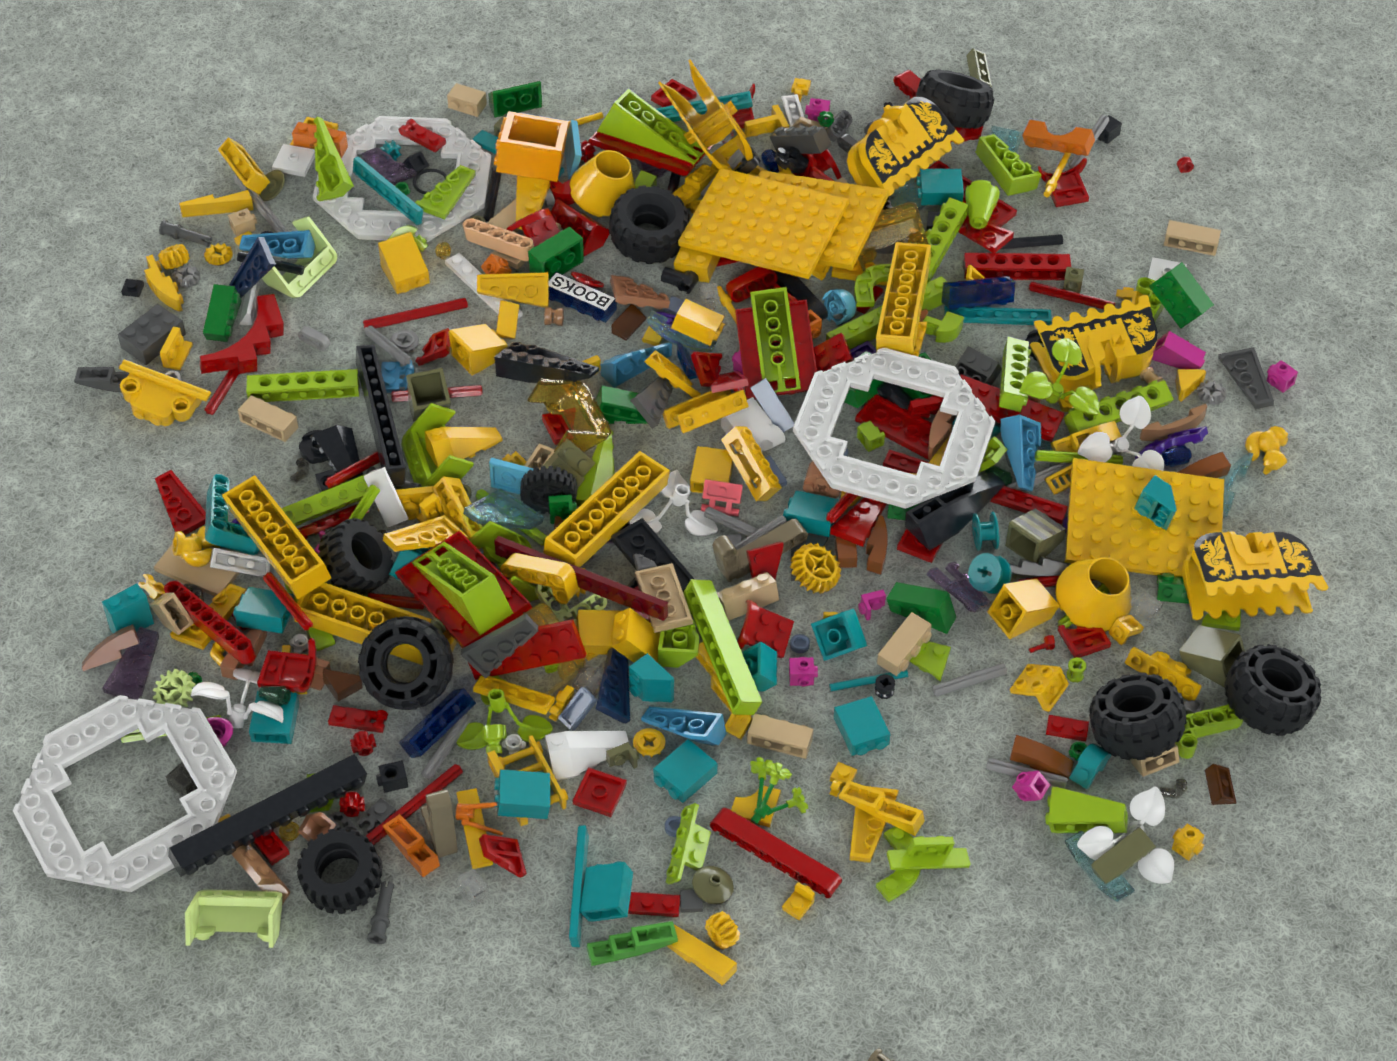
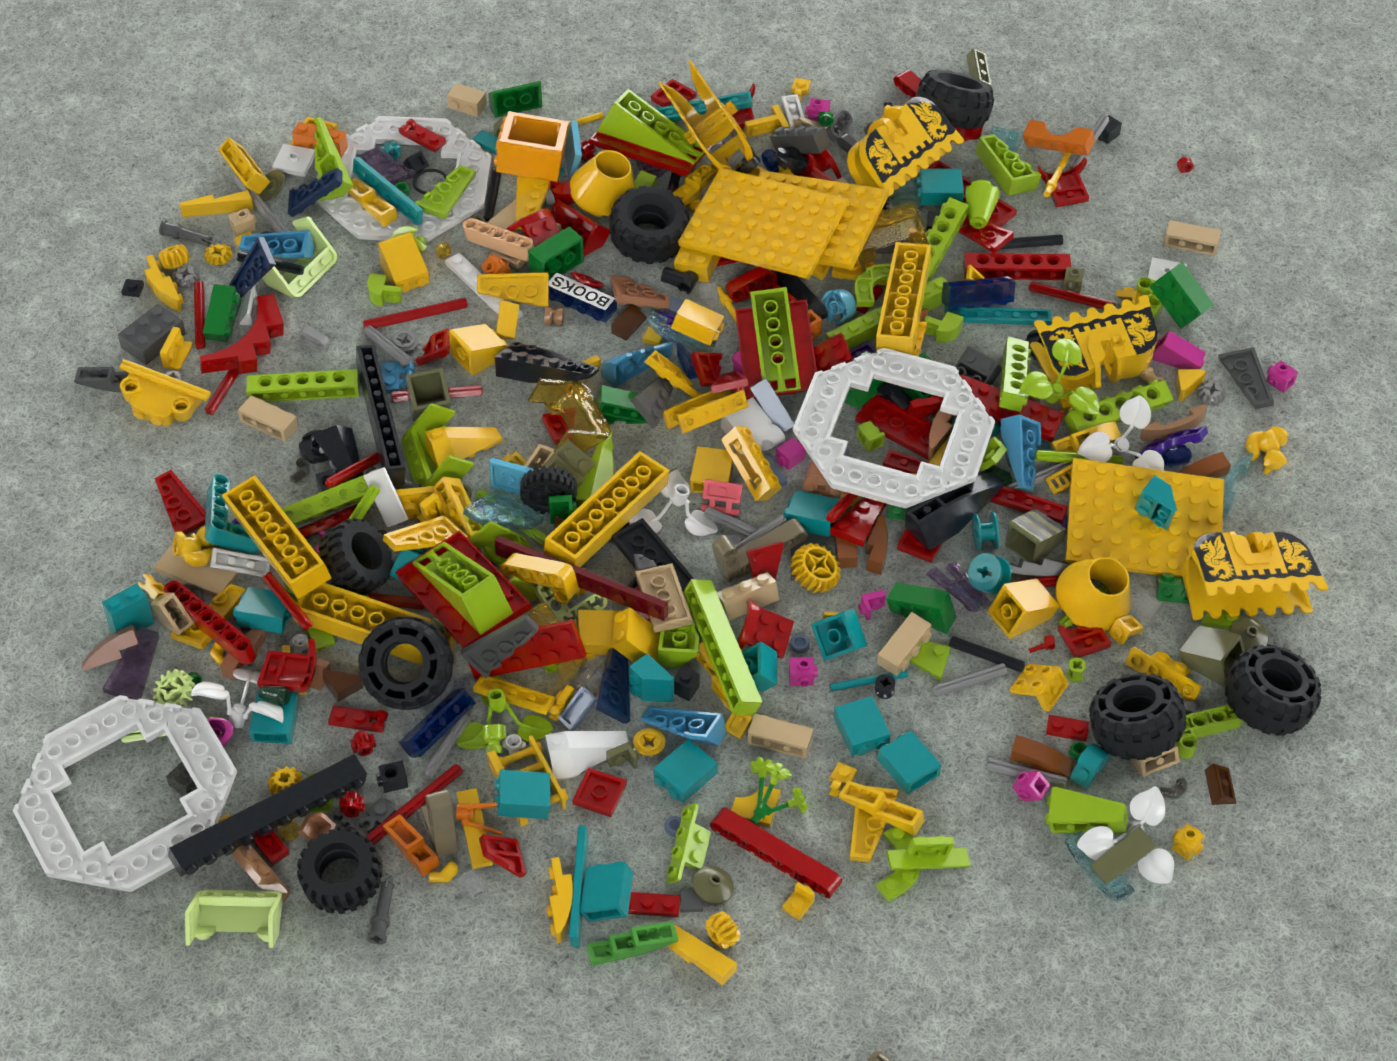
(199, 314): none -> red axle
(283, 779): none -> yellow gear
(310, 193): none -> dark blue wing
(377, 207): none -> yellow slope
(380, 291): none -> lime brick
(445, 875): none -> yellow arm
(560, 900): none -> yellow slope
(686, 683): none -> black brick
(790, 453): none -> dark pink brick
(909, 762): none -> teal brick
(986, 653): none -> black axle
(1244, 626): none -> olive dish

